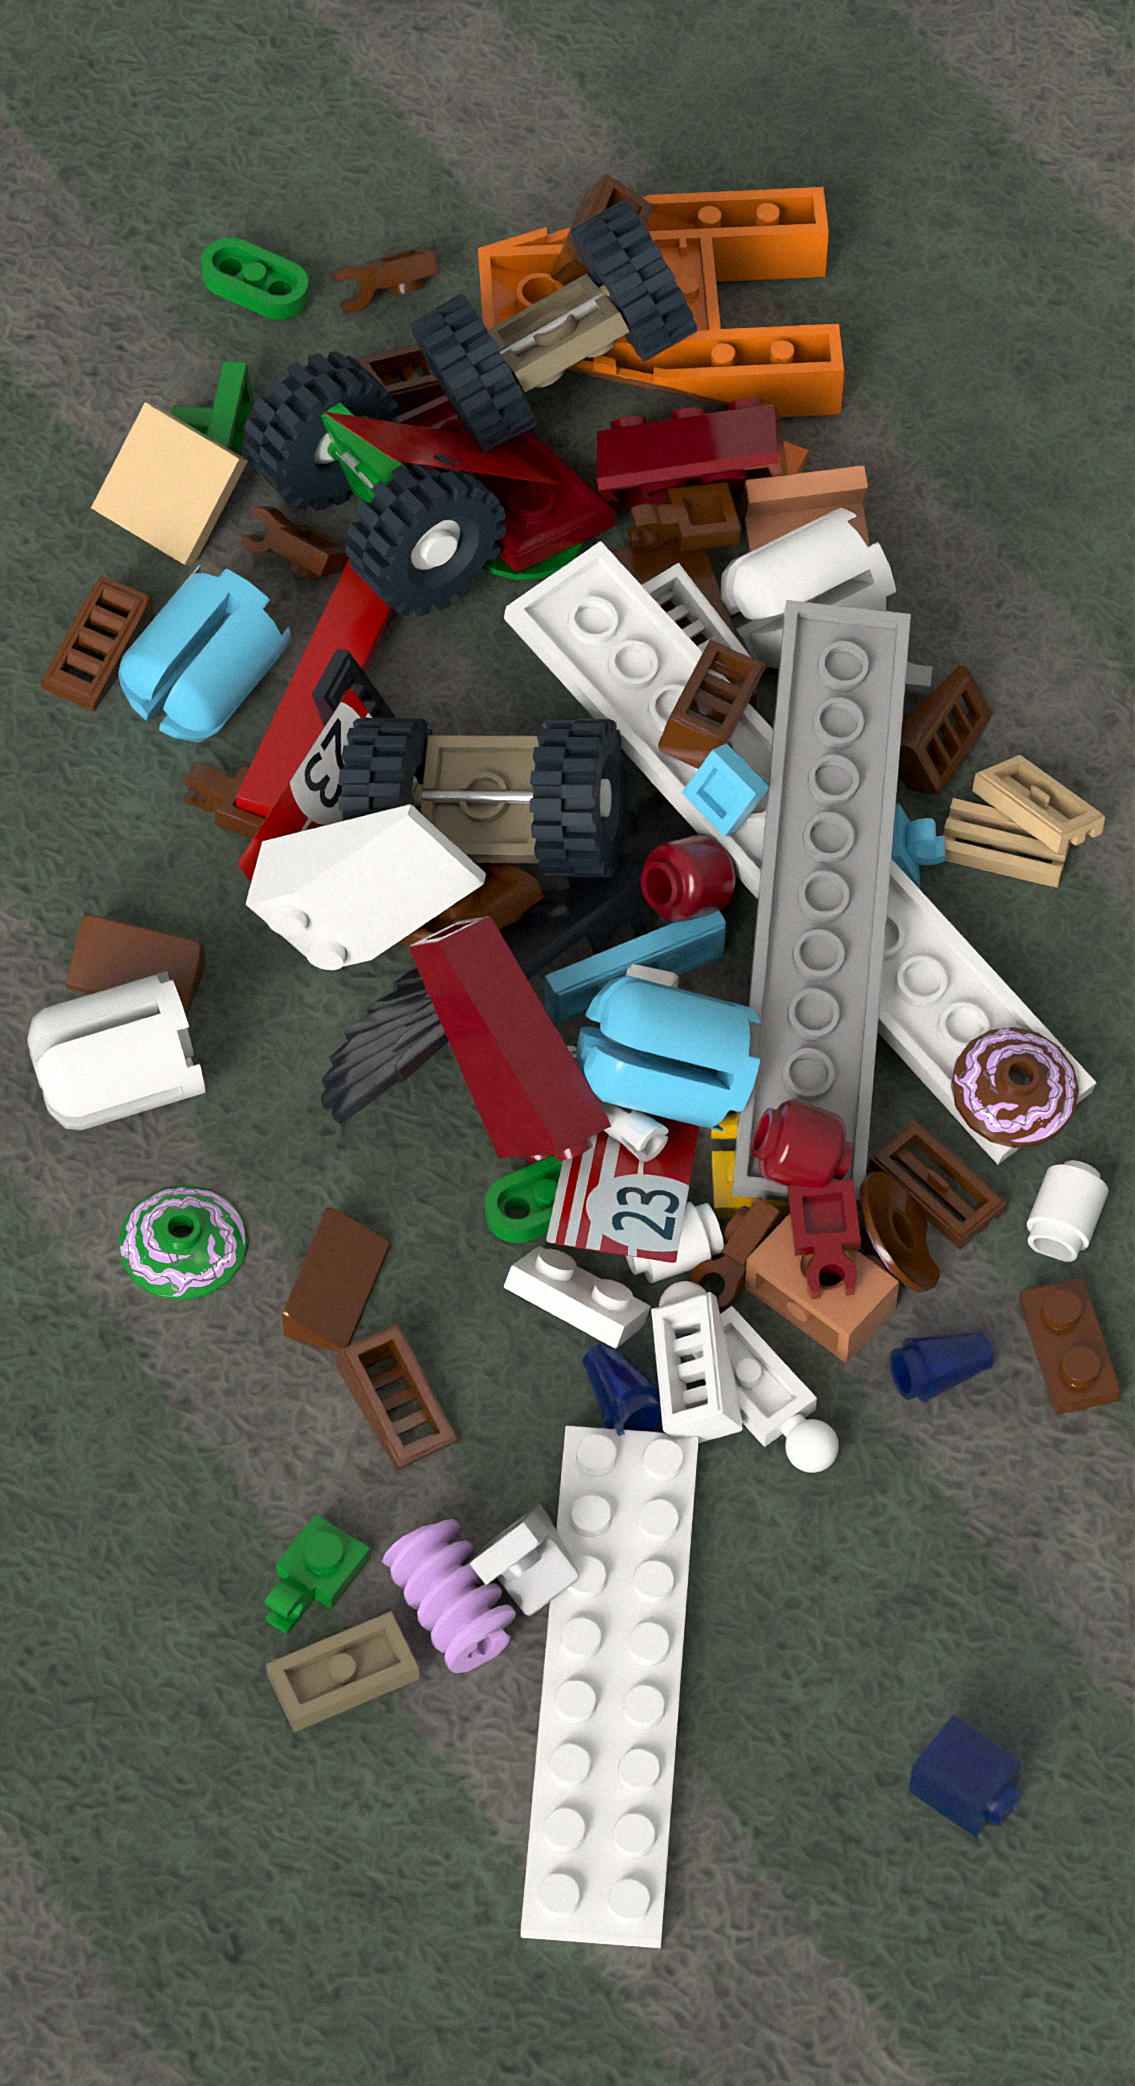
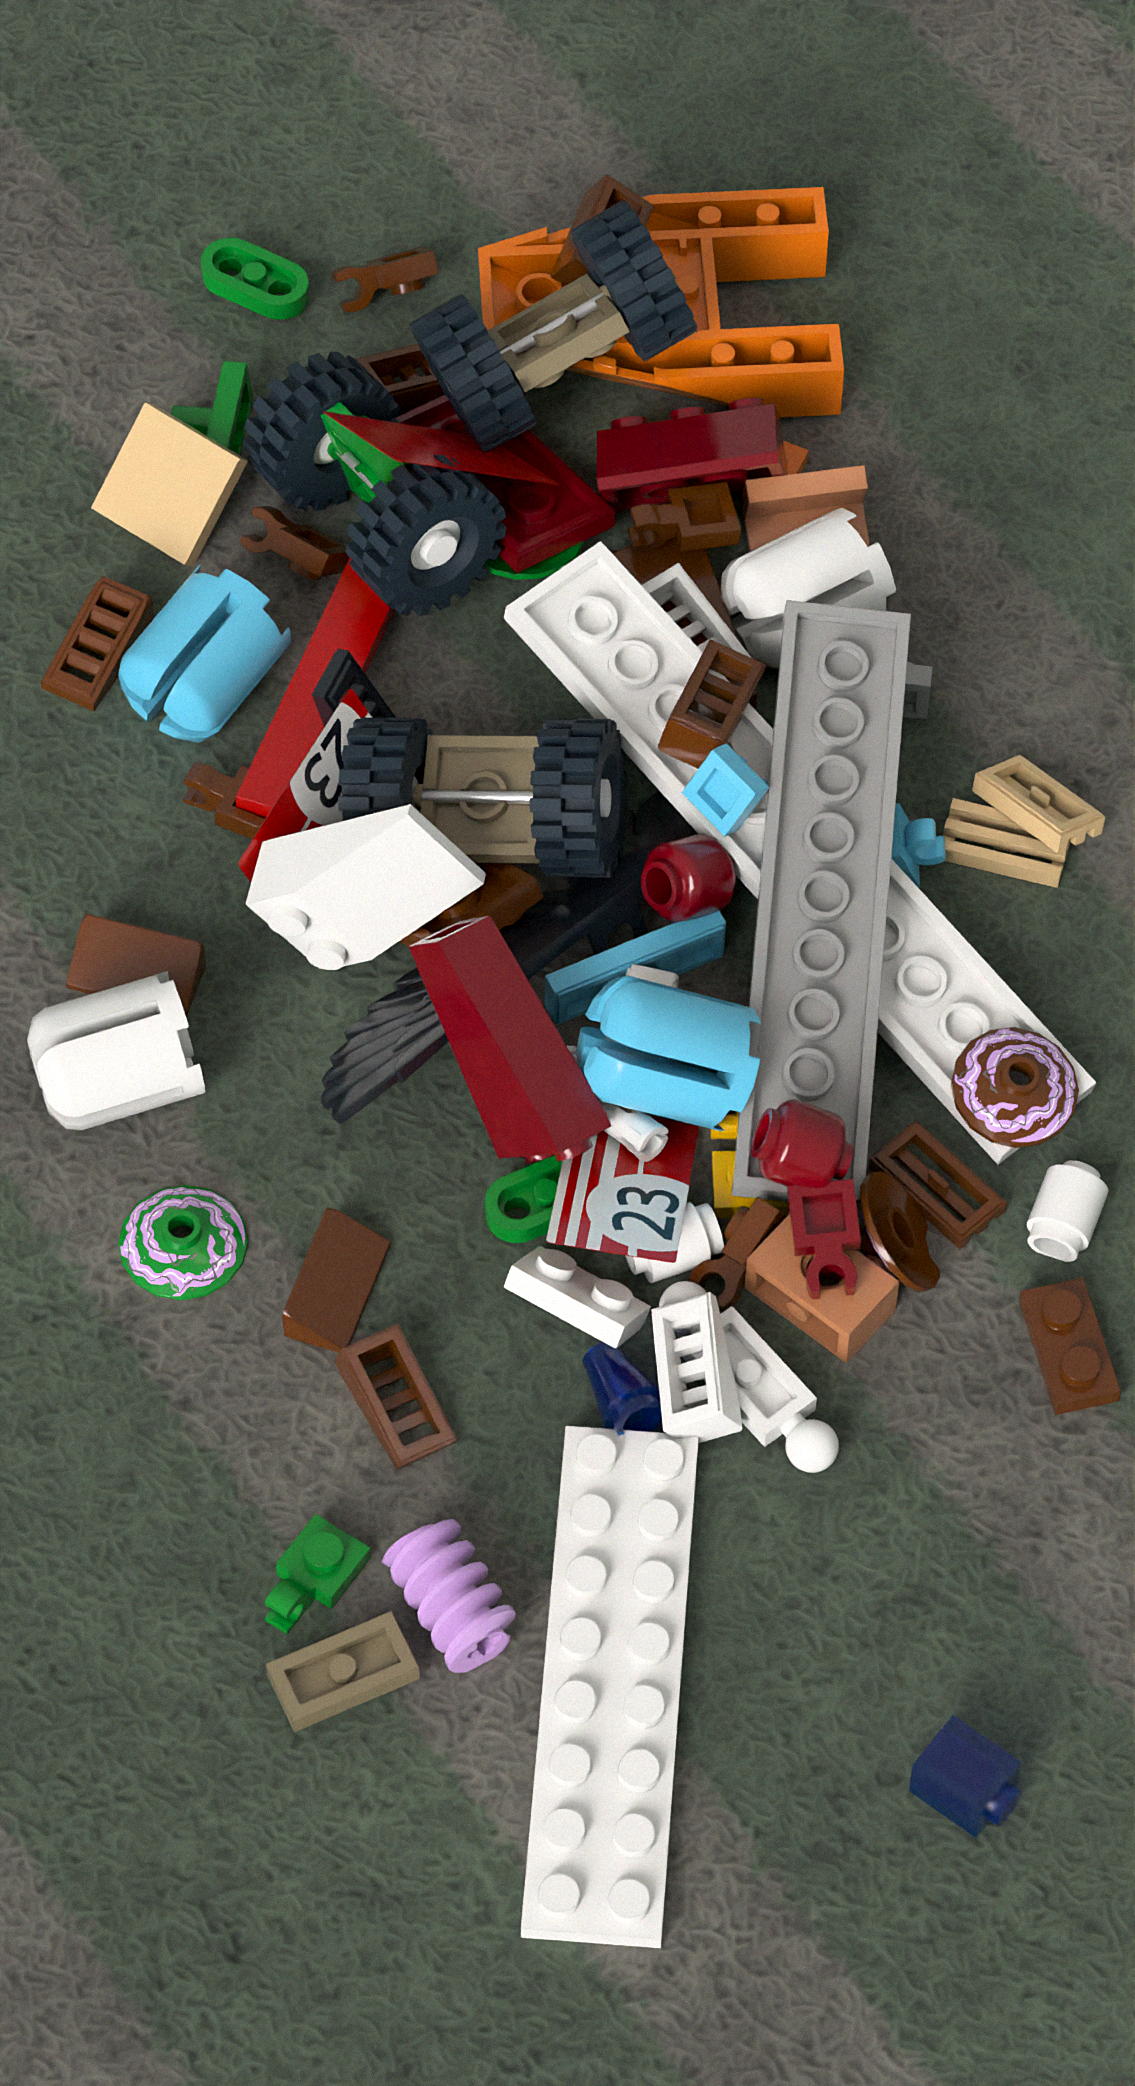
(528, 1561): slope -> none
(932, 770): reddish brown slope -> none
(938, 1363): clear blue cone -> none

